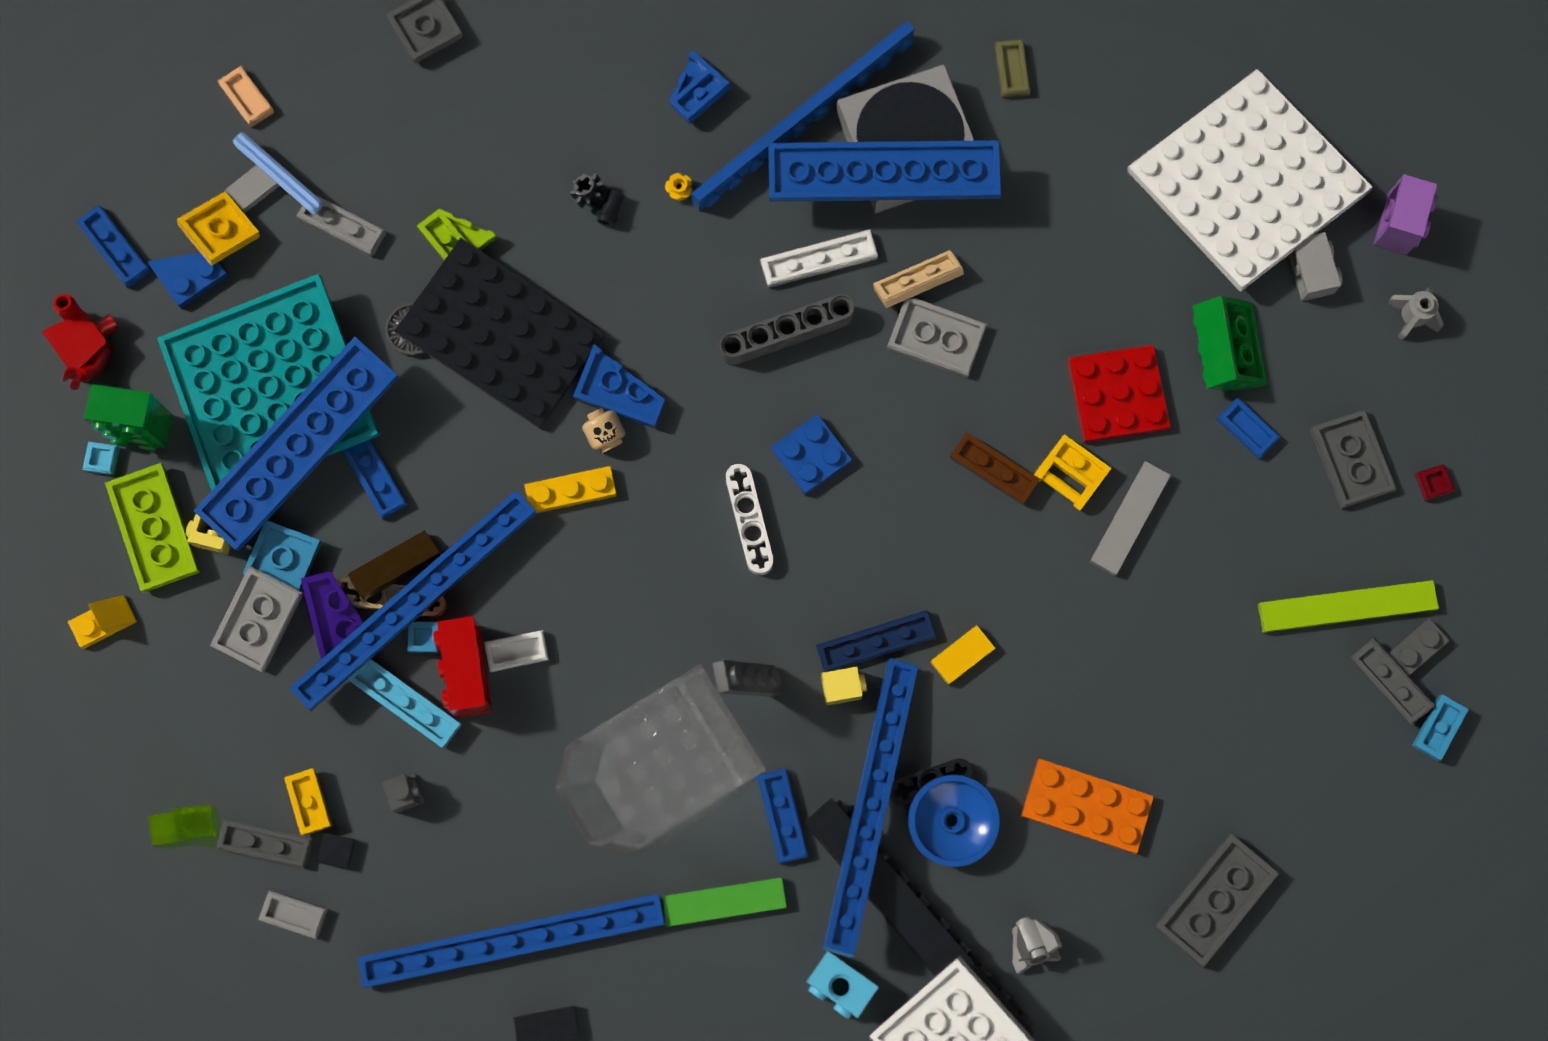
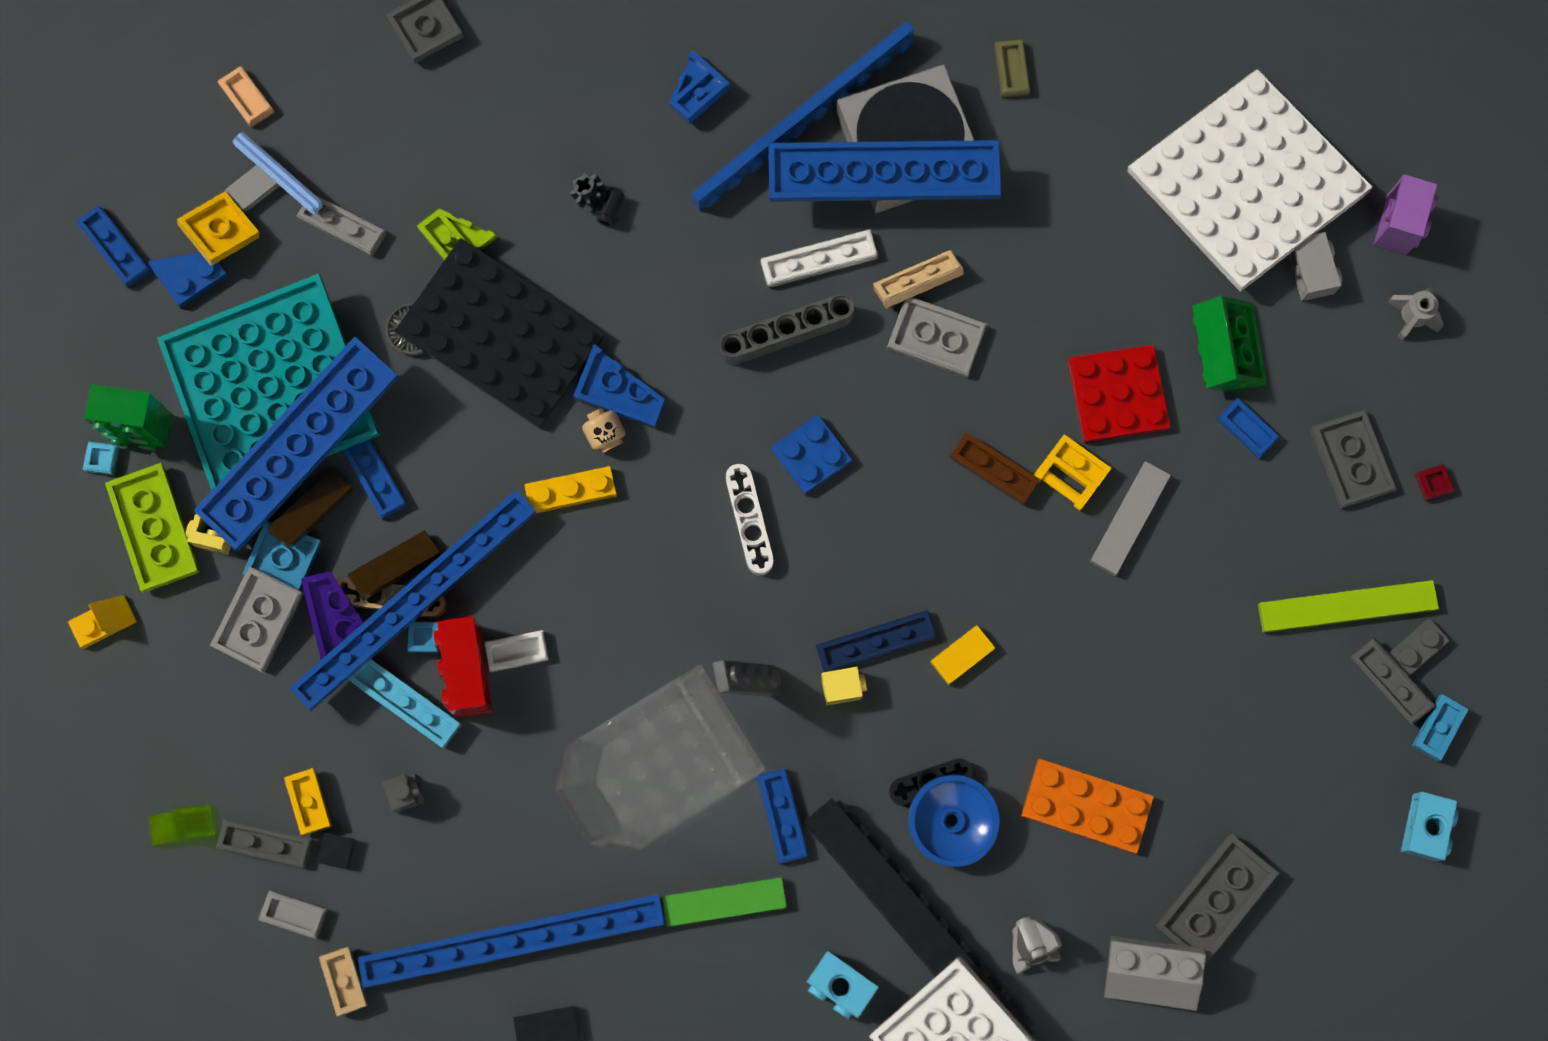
(80, 341): red torso -> none
(310, 509): none -> dark brown tile
(343, 981): none -> tan plate
(682, 193): yellow plate -> none
(870, 809): blue plate -> none
(1154, 973): none -> light grey slope
(1417, 839): none -> medium azure brick

